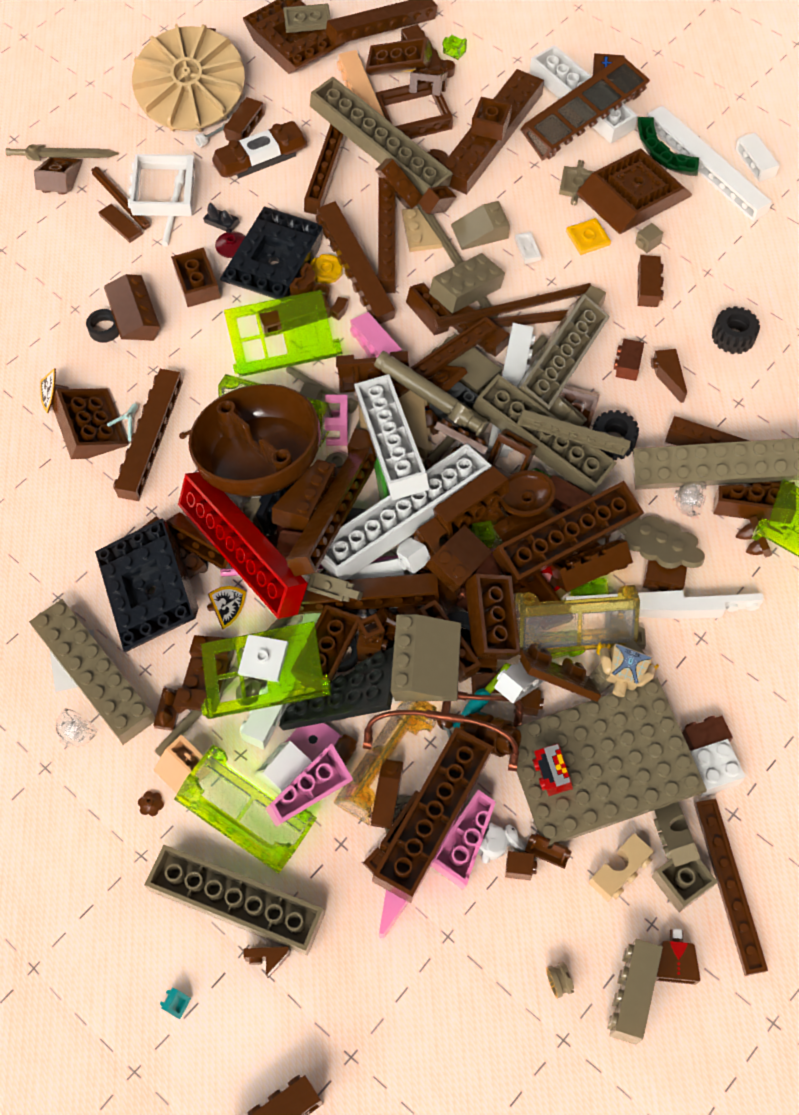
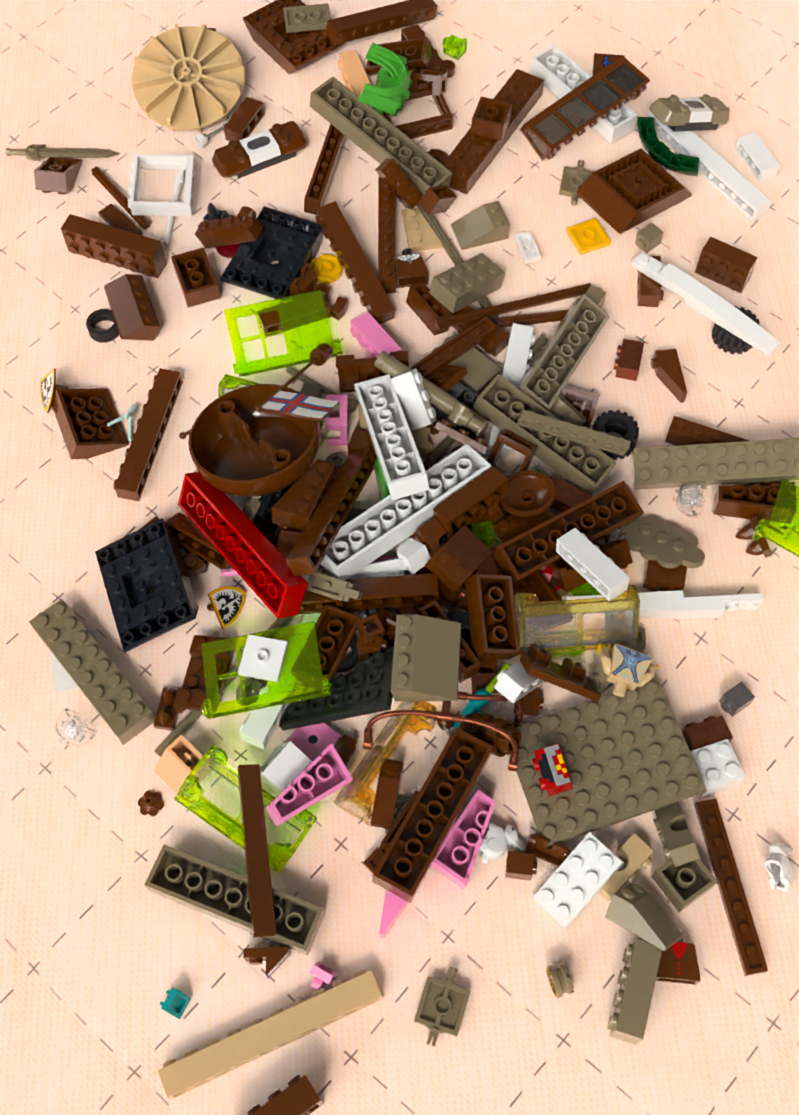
(114, 246): none -> reddish brown brick
(230, 230): none -> reddish brown hinge
(256, 851): none -> reddish brown tile
(269, 1034): none -> tan brick
(299, 404): none -> flag
(323, 975): none -> bright pink tile
(389, 92): none -> bright green piece
(410, 269): none -> reddish brown torso
(414, 399): none -> white brick
(442, 1006): none -> dark tan plate
(577, 880): none -> white plate
(592, 564): none -> white brick
(643, 916): none -> dark tan slope
(690, 112): none -> dark tan piece
(706, 302): none -> white slope
(726, 264): none -> reddish brown brick
(736, 699): none -> flat silver brick
(779, 867): none -> white animal

